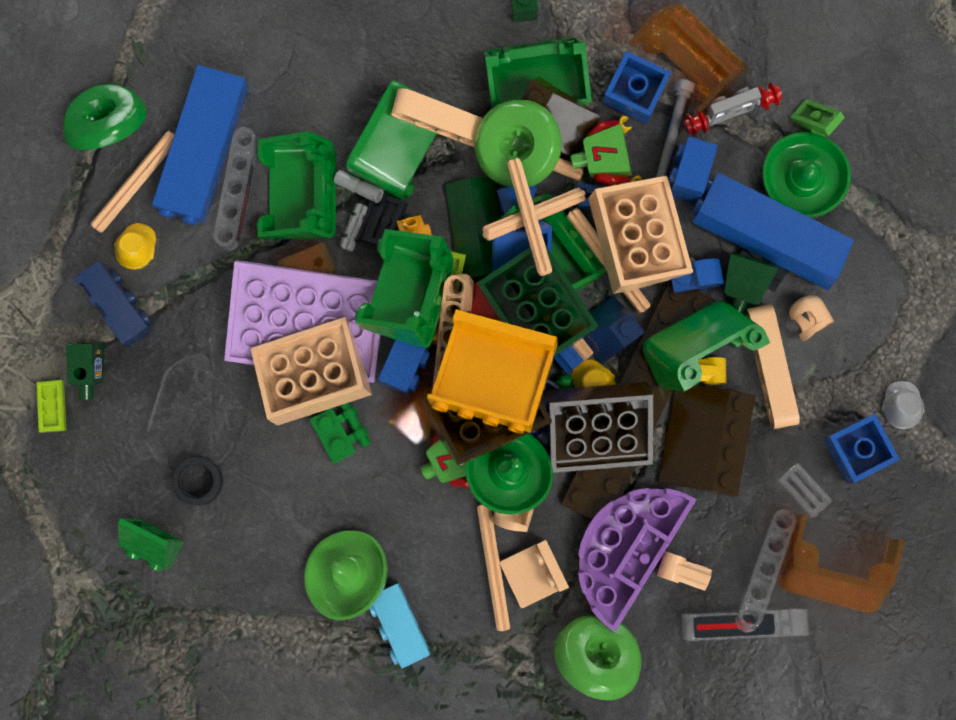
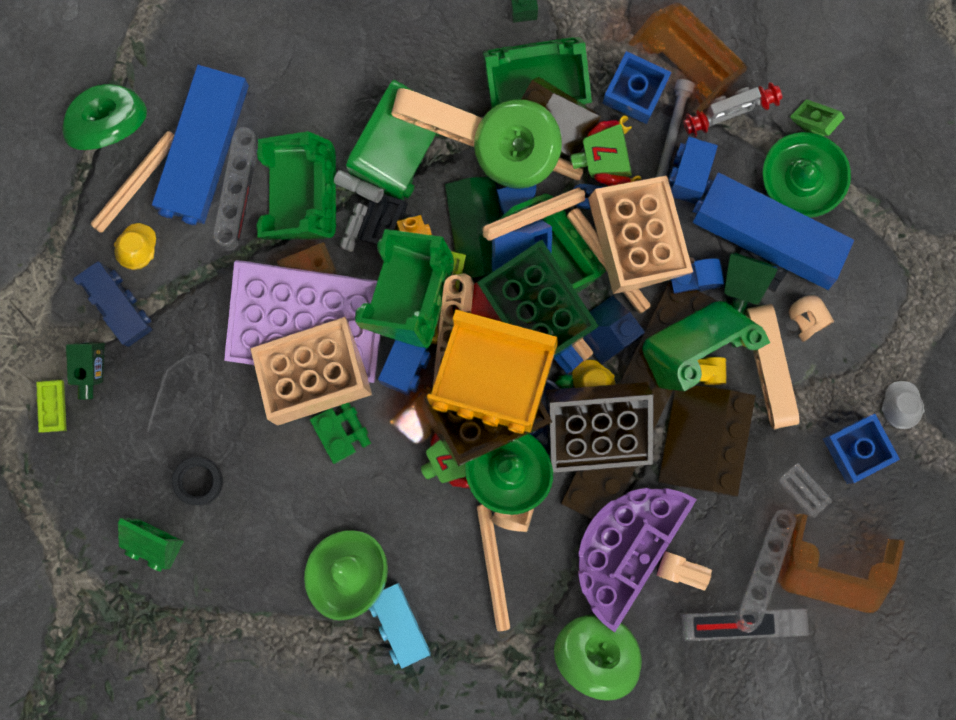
(529, 217): light nougat axle -> none
(533, 574): light nougat bracket -> none

